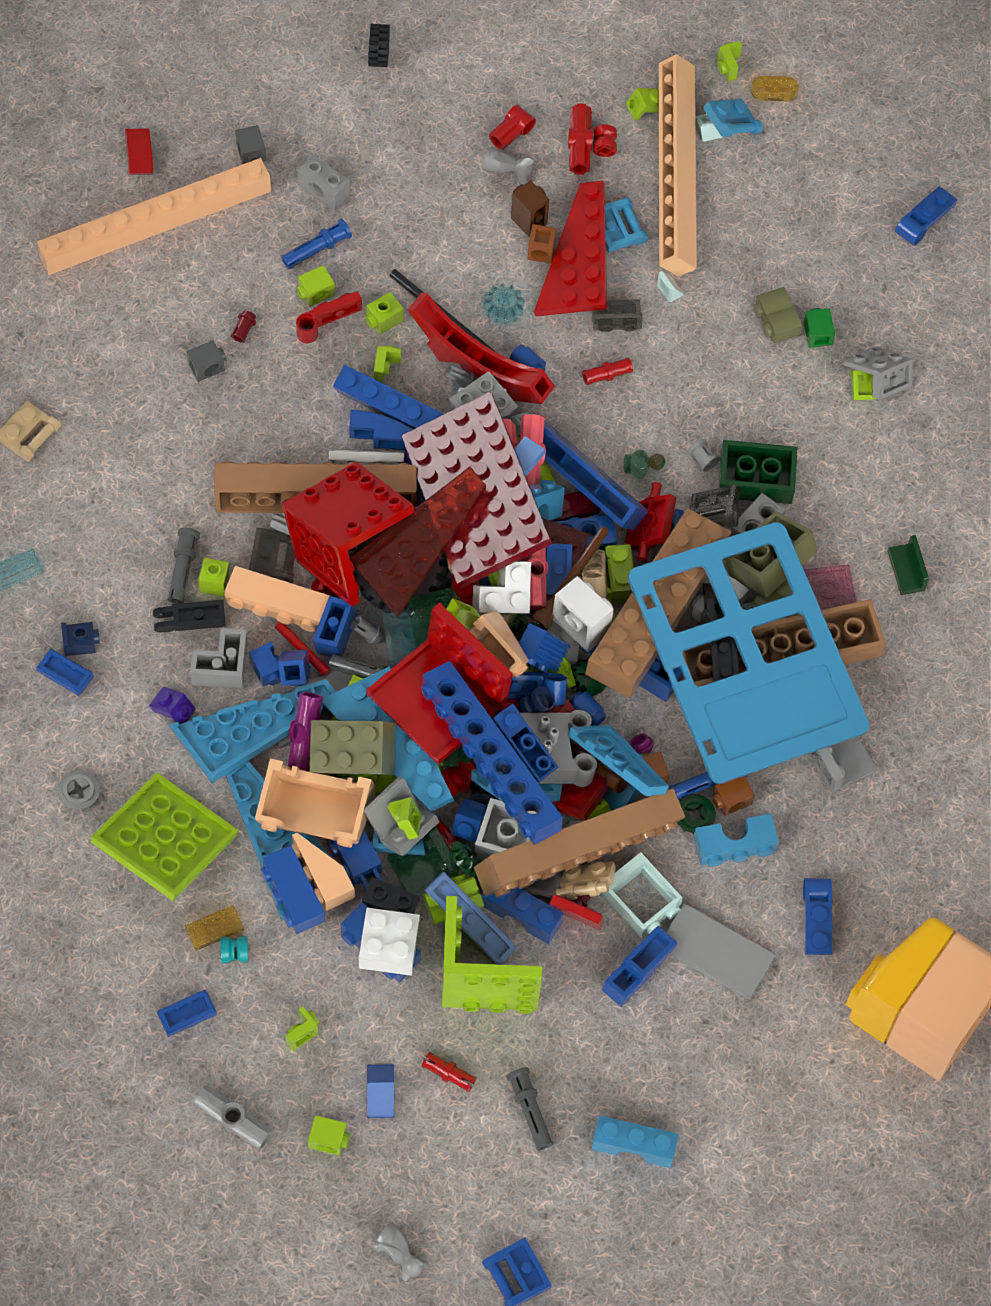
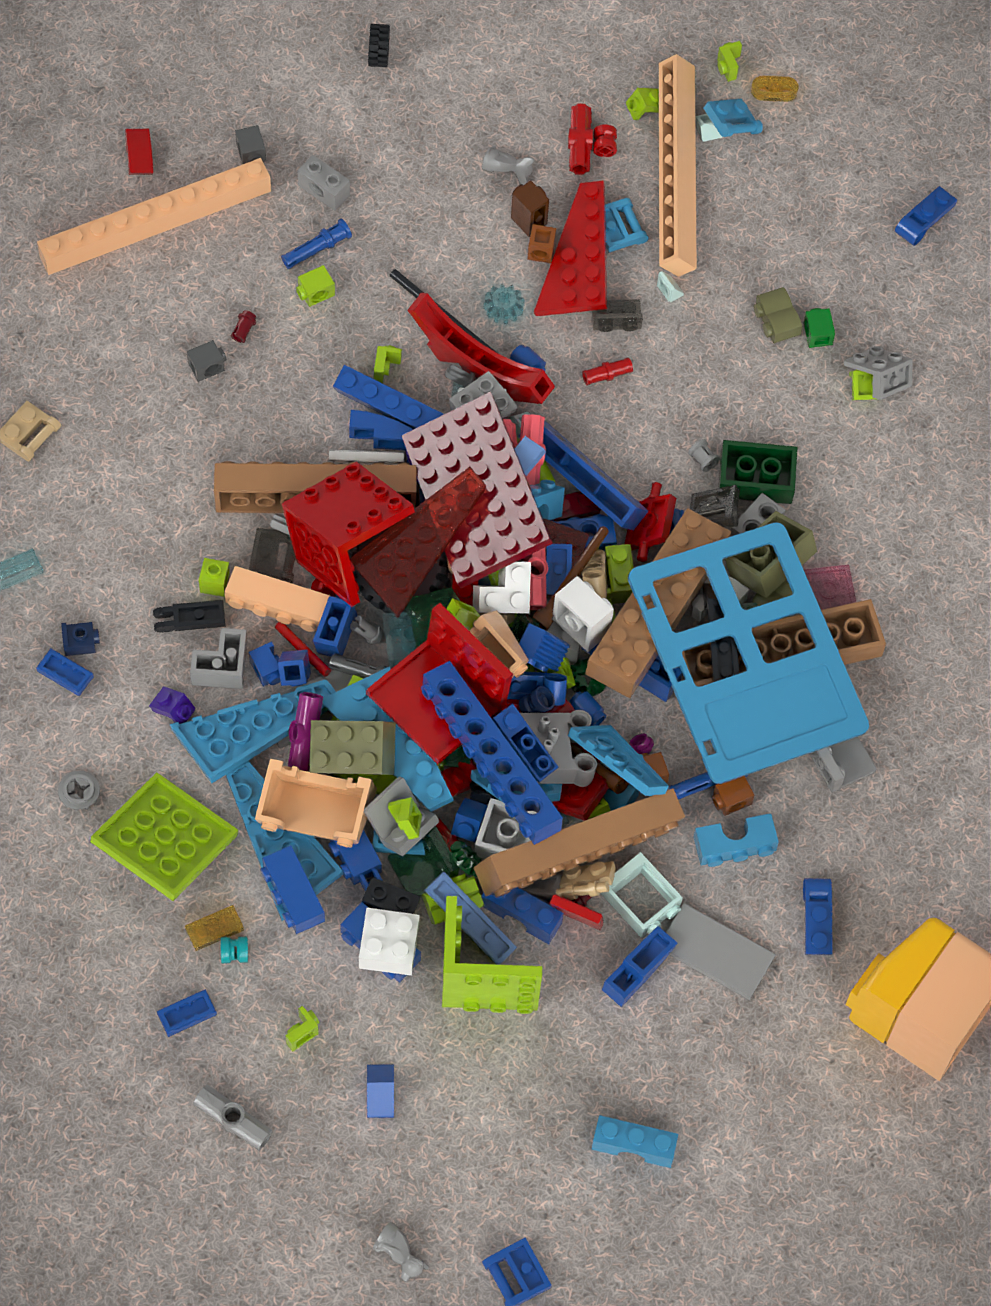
(184, 555): dark grey pin -> none
(326, 313): red plate -> none
(327, 875): light nougat slope -> none
(328, 1135): lime brick -> none
(384, 313): lime brick -> none
(449, 1071): red pin -> none
(516, 123): red piece -> none
(526, 1096): dark grey pin -> none
(639, 463): clear green animal -> none
(691, 804): dark green gear -> none
(909, 567): dark green panel -> none

